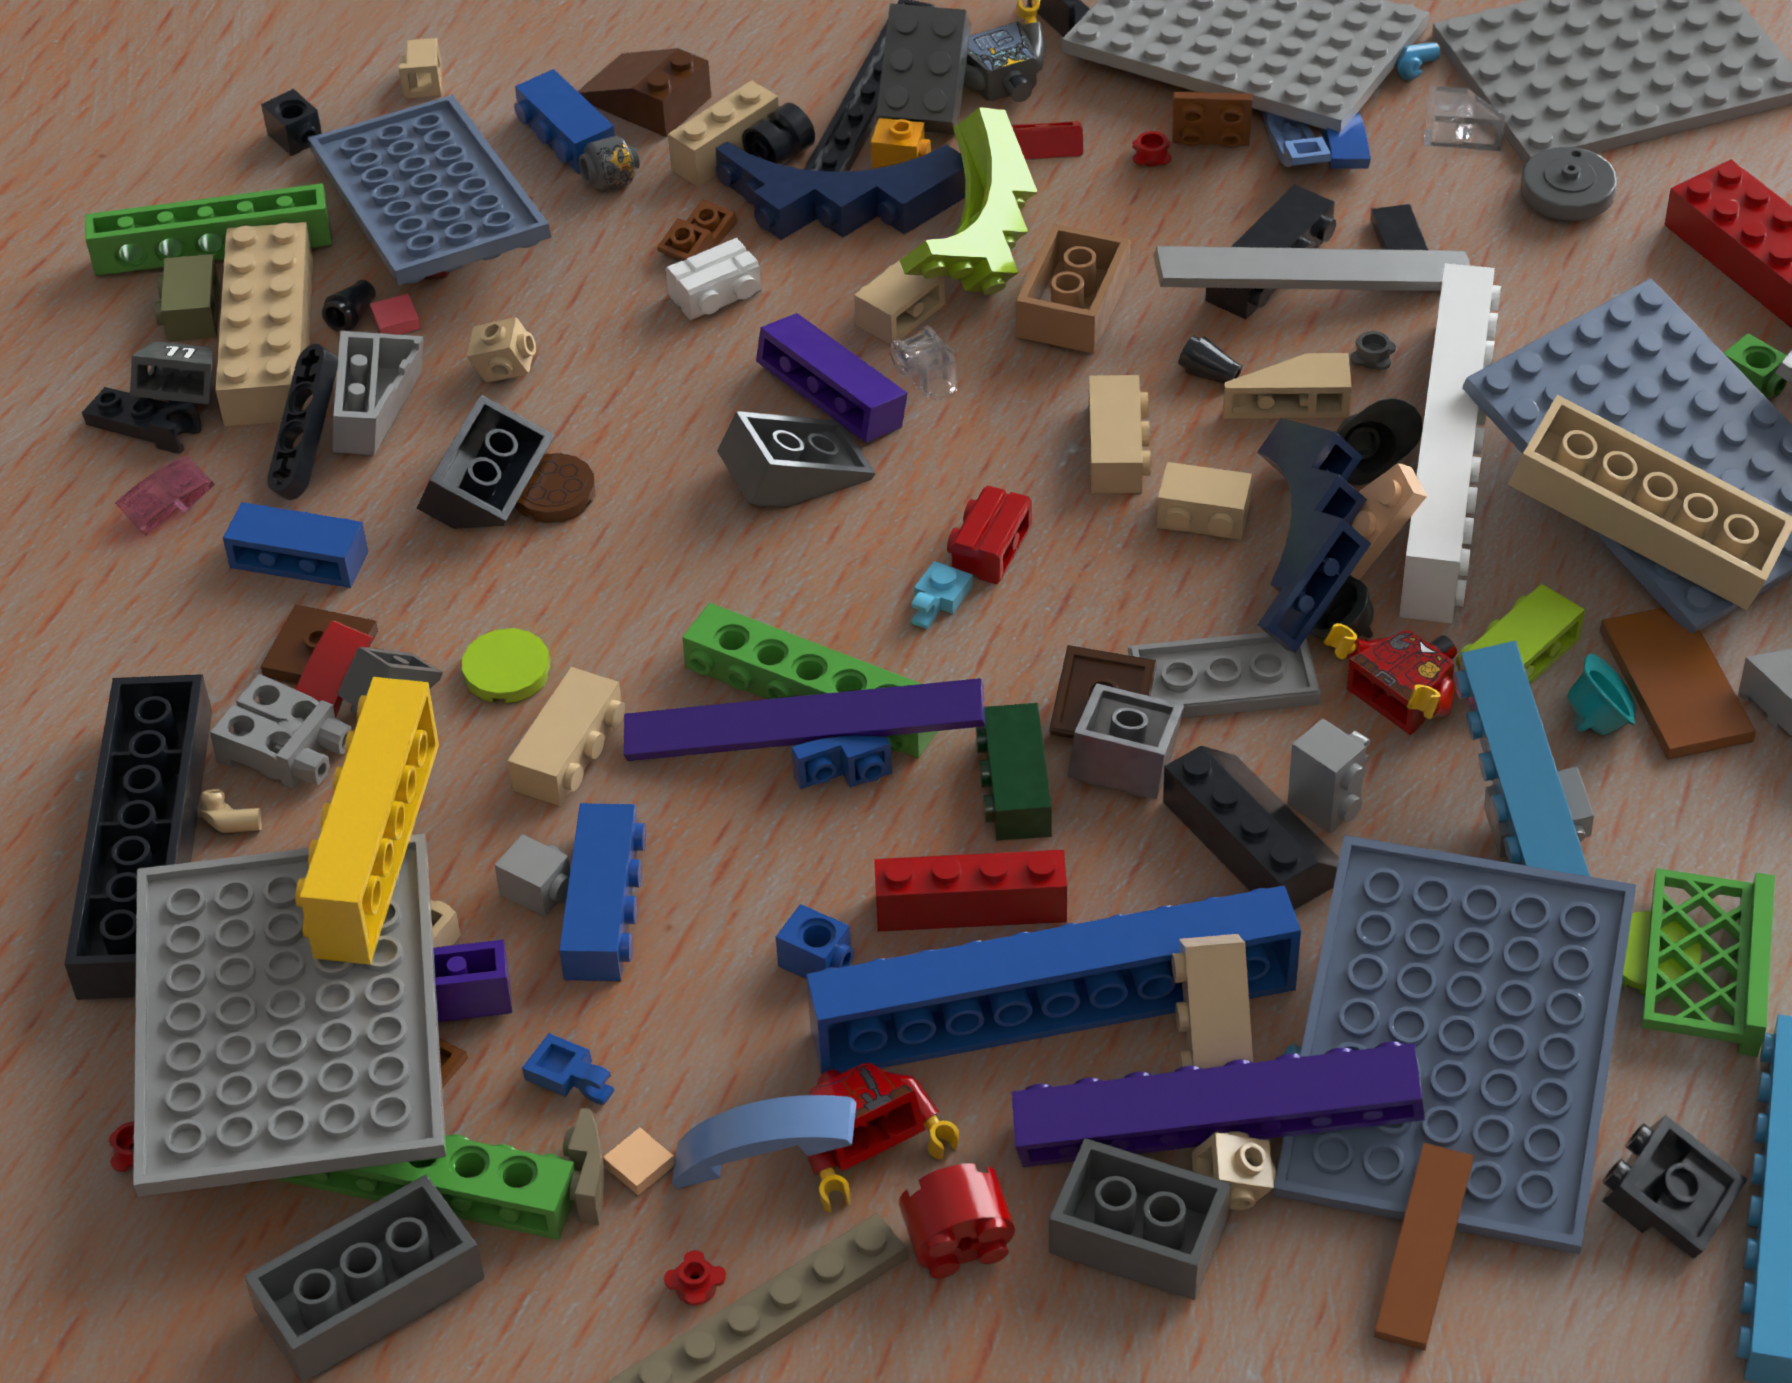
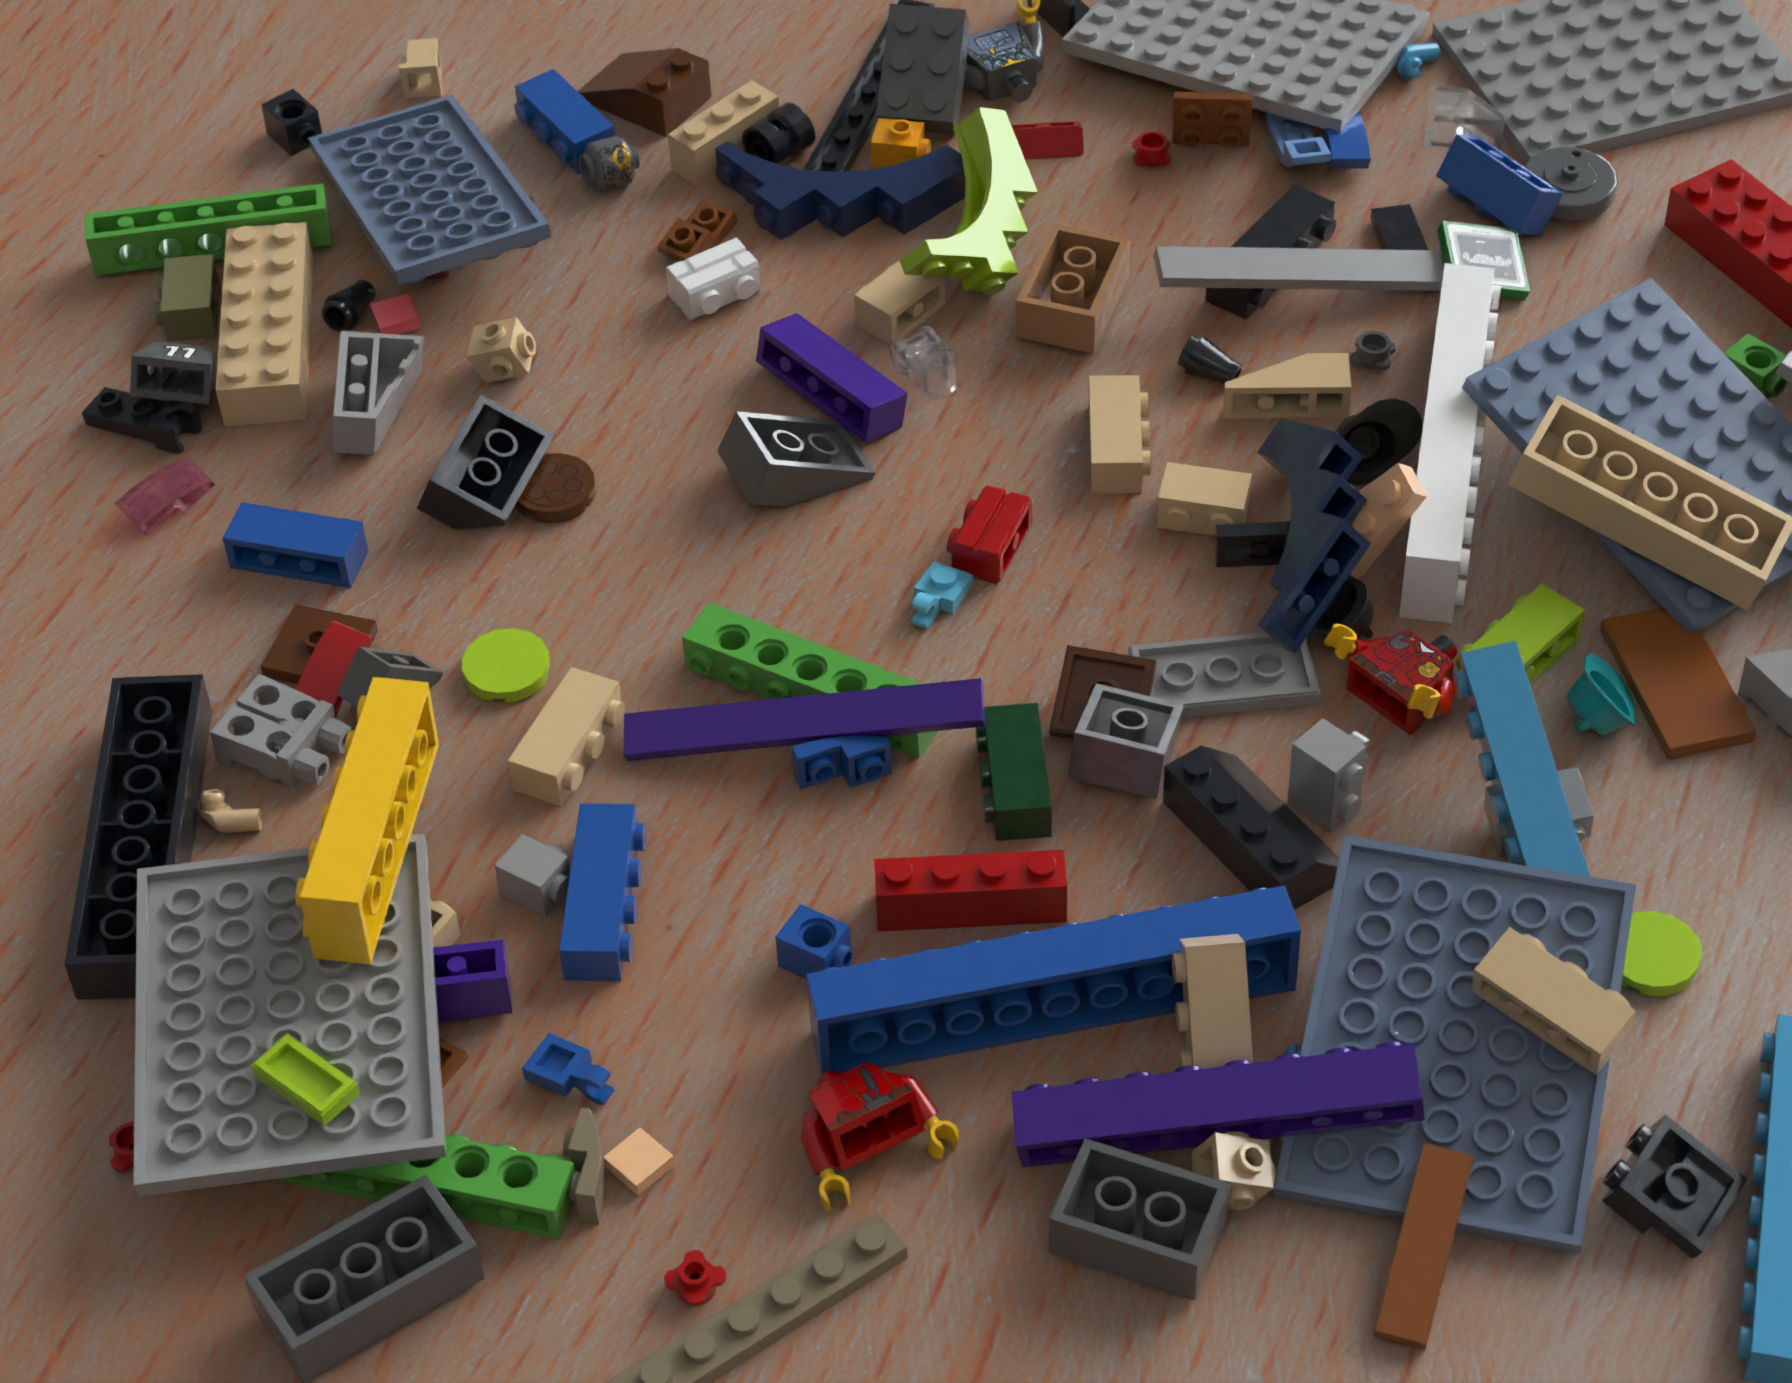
(292, 466): black beam -> none
(305, 1079): none -> lime tile
(762, 1127): medium blue slope -> none
(957, 1219): red brick -> none
(1250, 544): none -> black plate
(1487, 248): none -> tile
(1498, 185): none -> blue brick
(1553, 999): none -> tan brick
(1751, 953): bright green fence -> none

